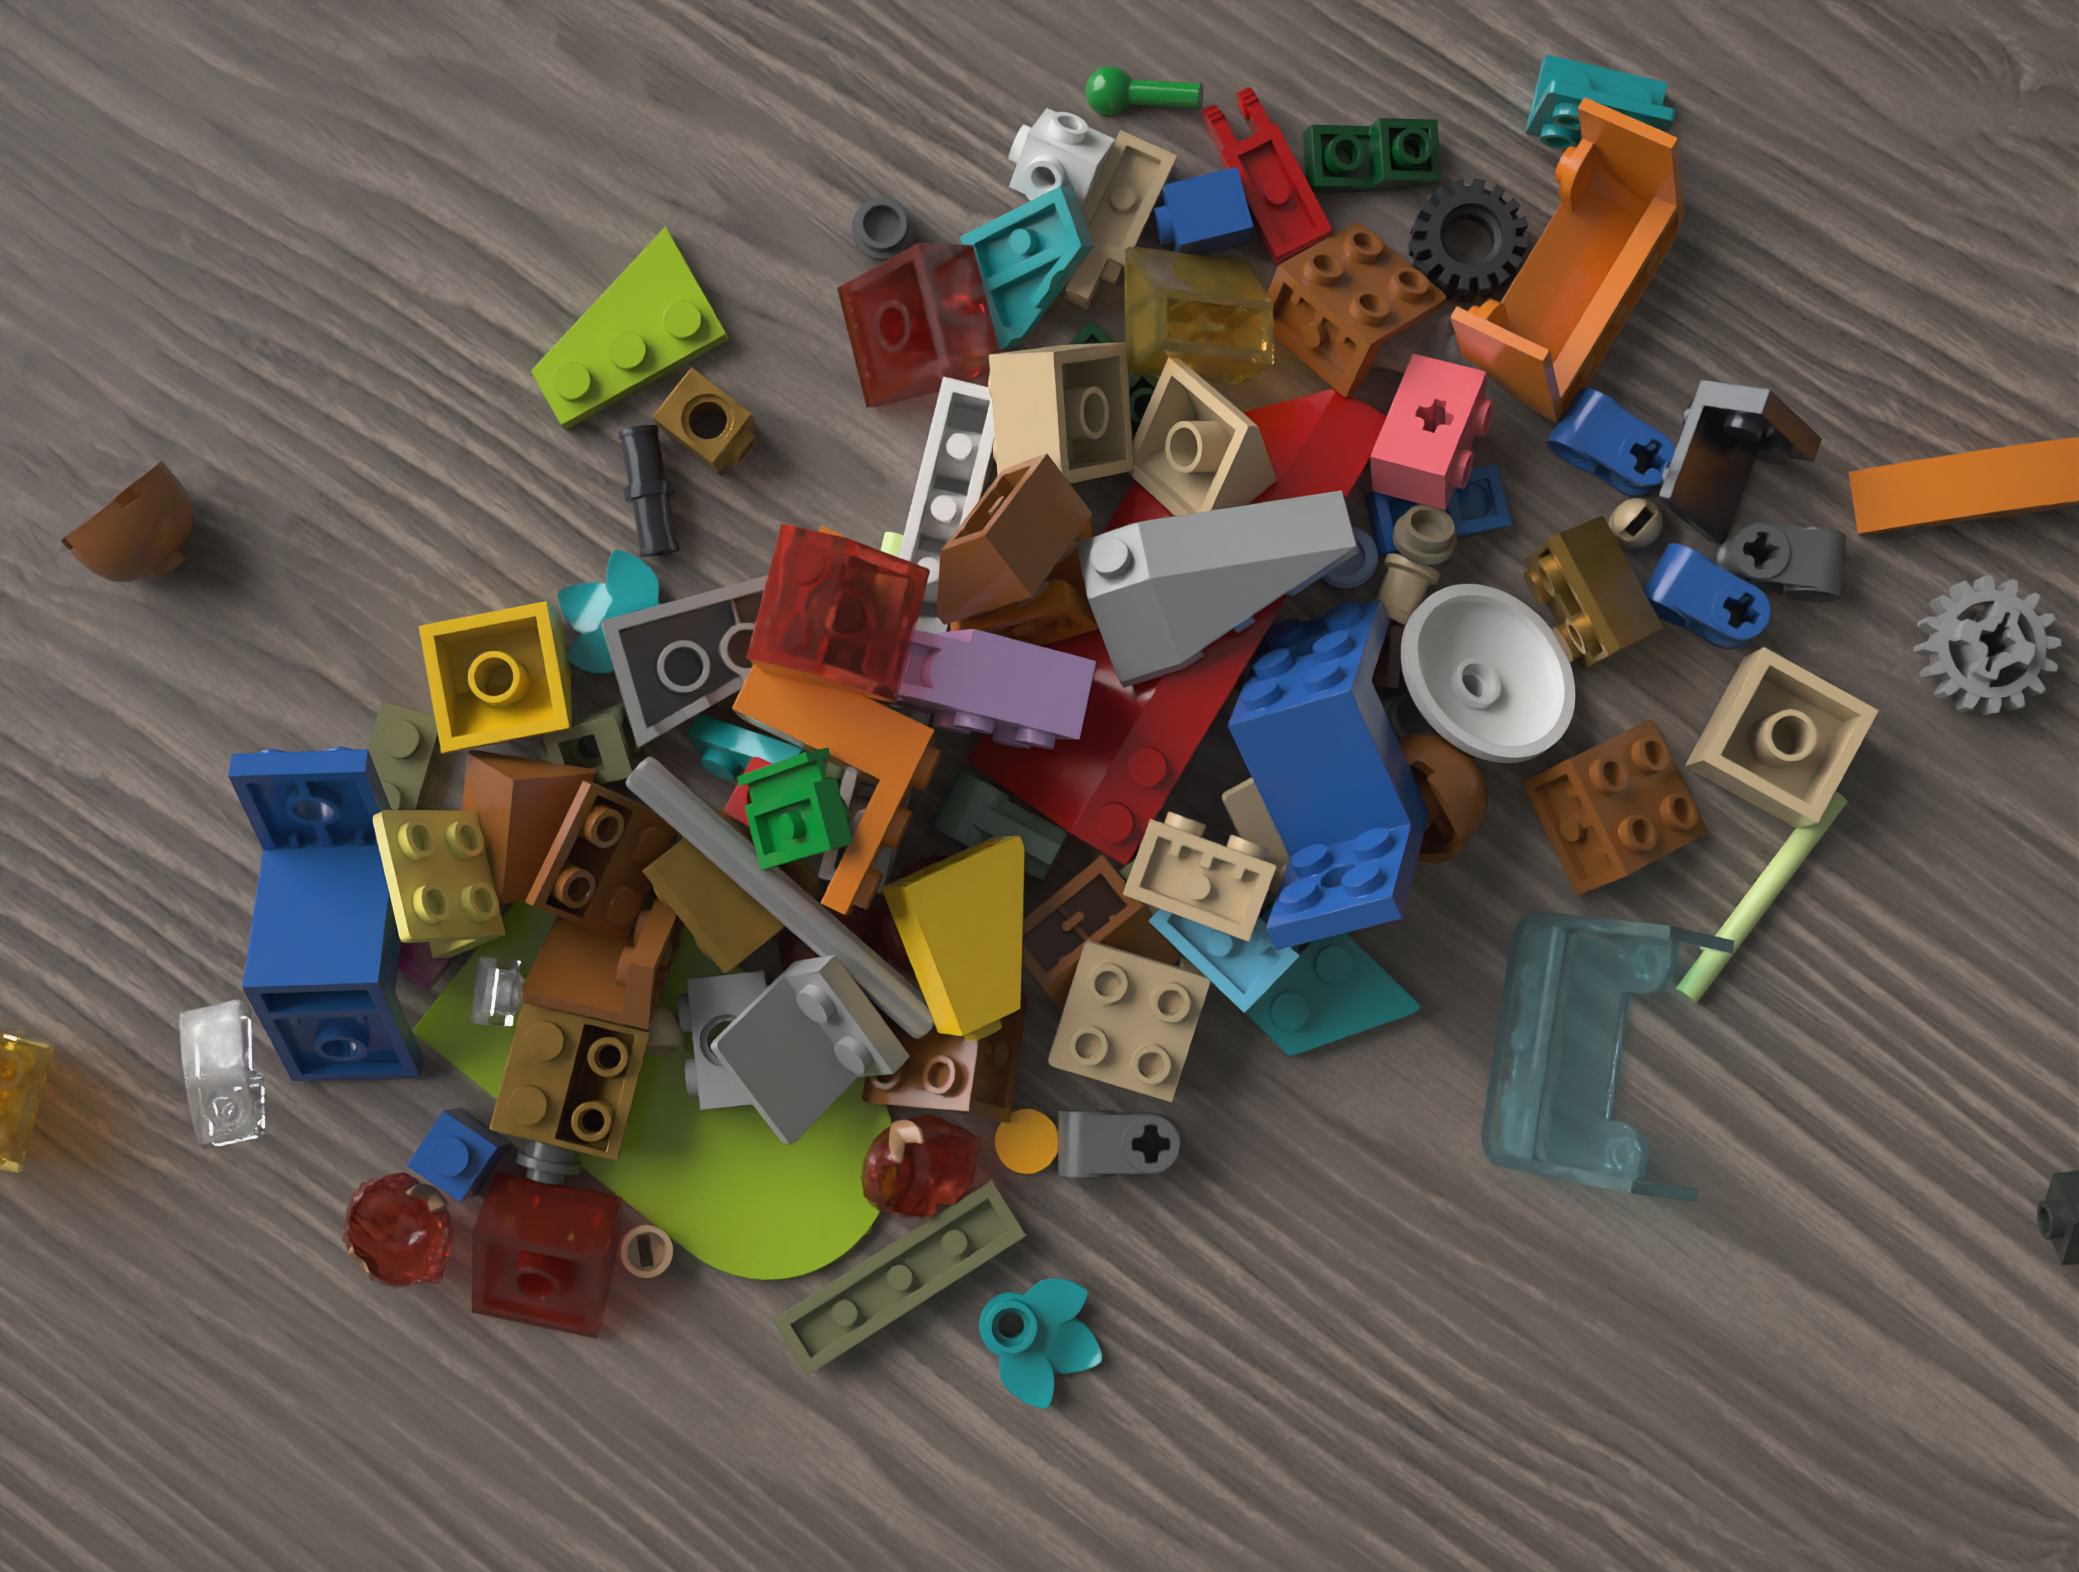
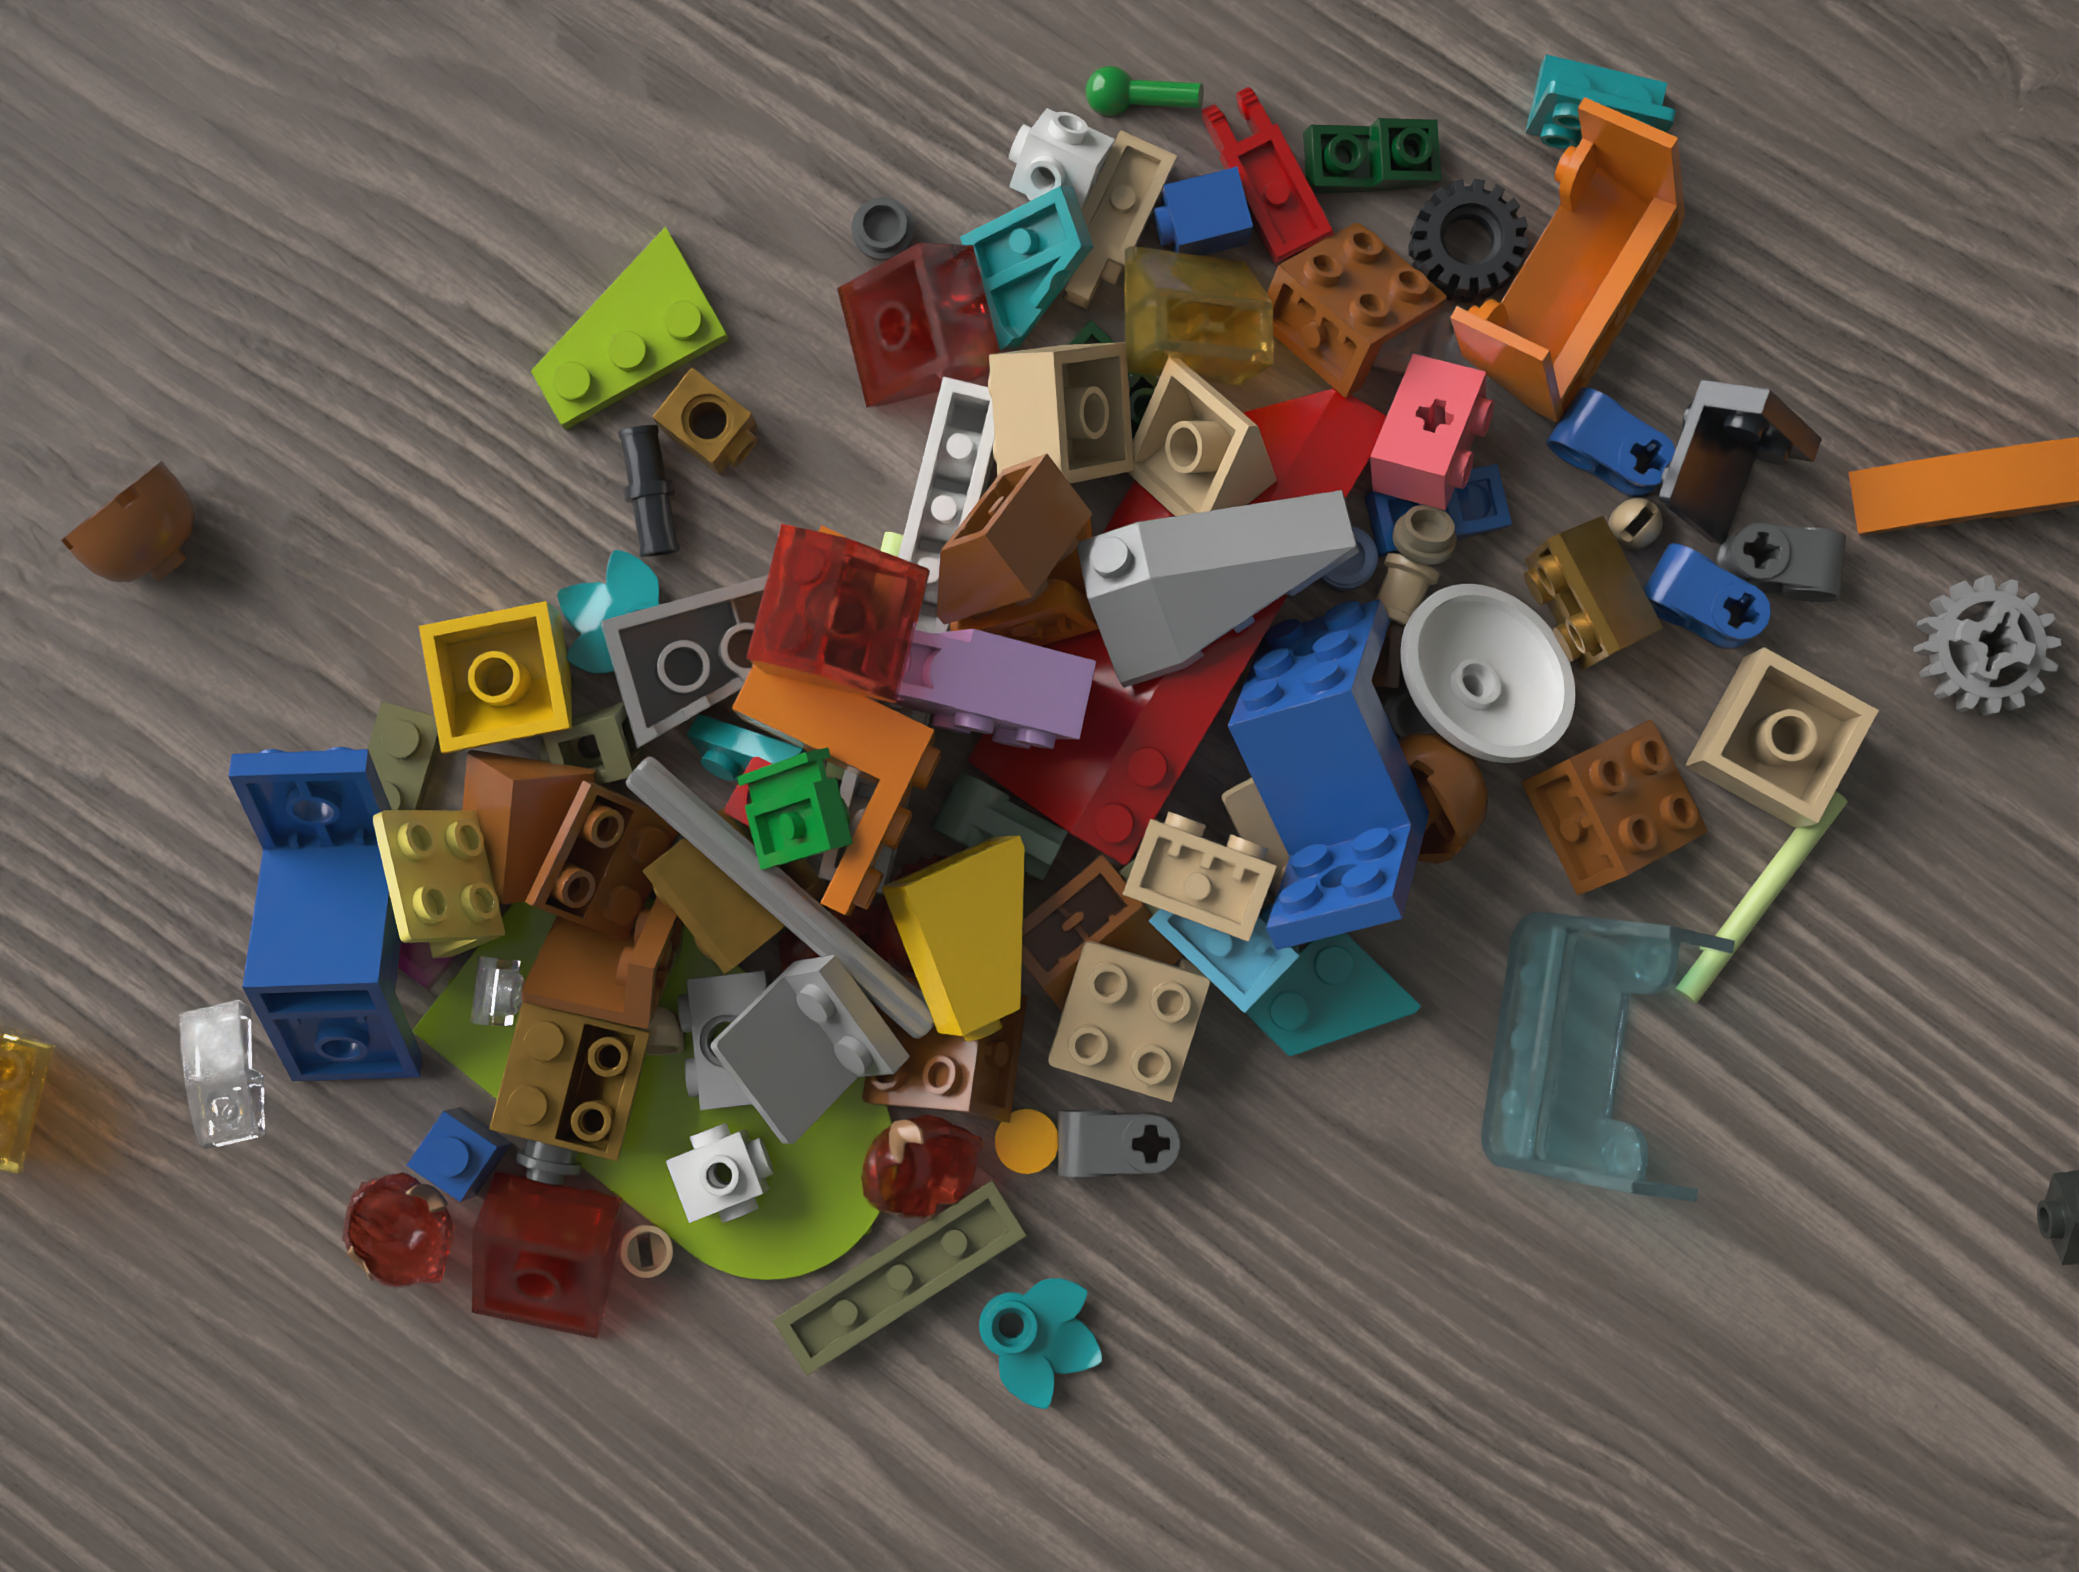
(697, 1176): none -> white brick

